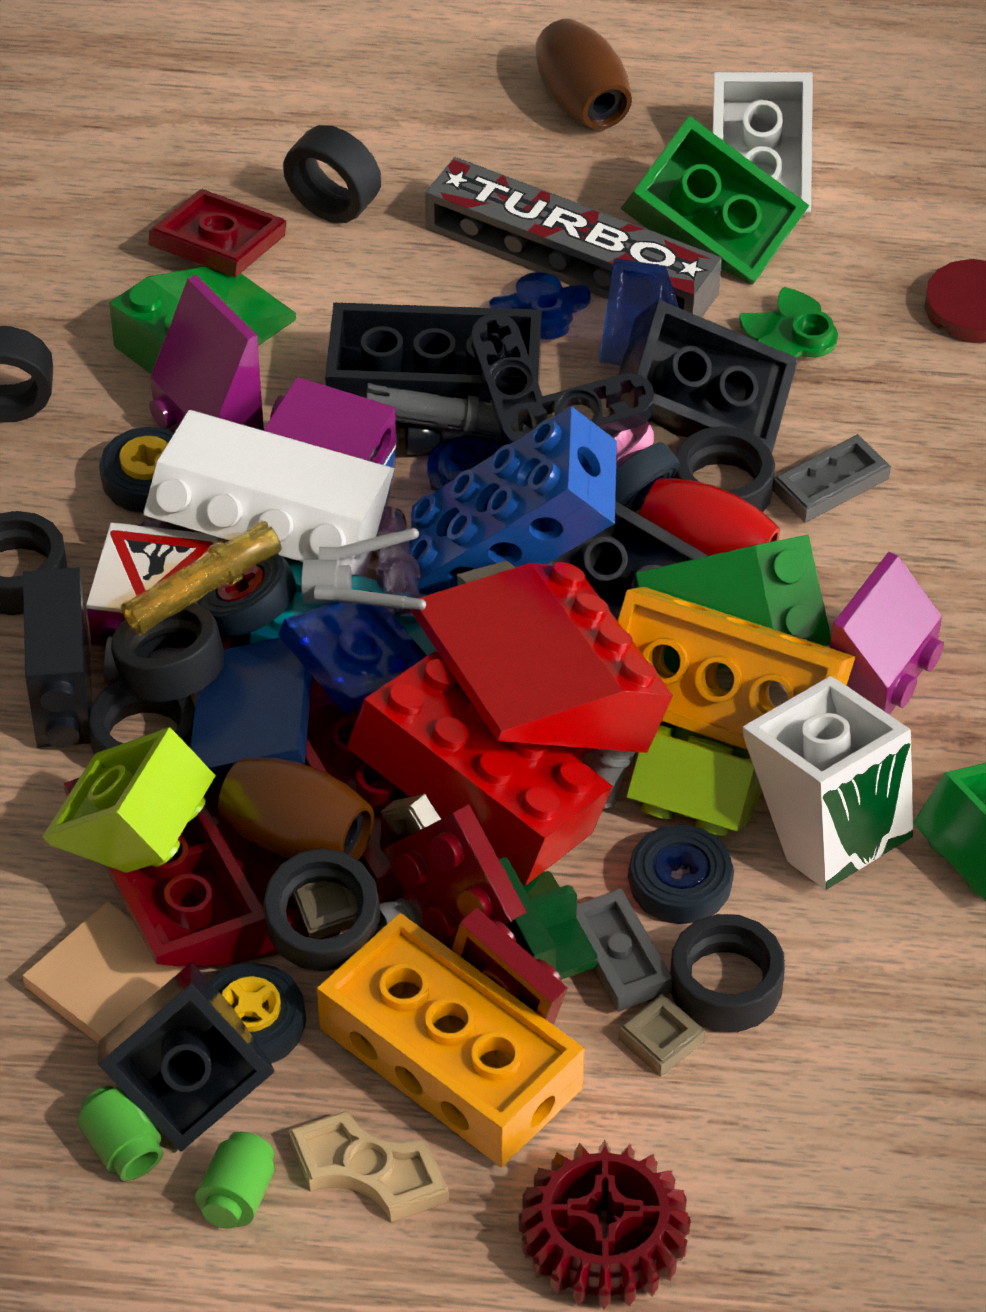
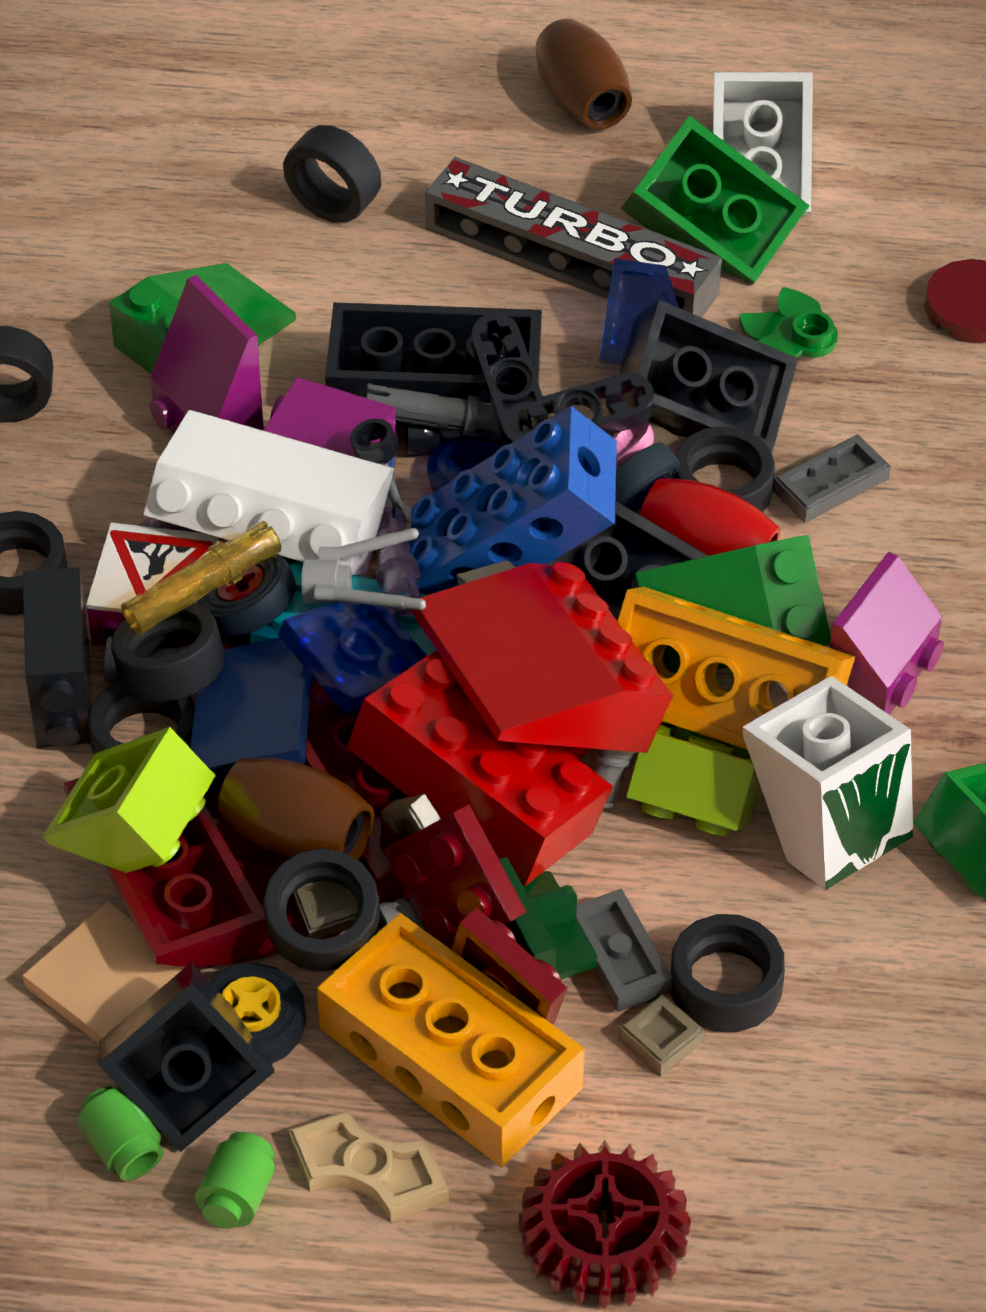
(130, 464): black wheel -> none
(217, 232): dark red tile -> none
(378, 452): none -> black hinge
(546, 293): clear blue plate -> none
(697, 892): black bush -> none

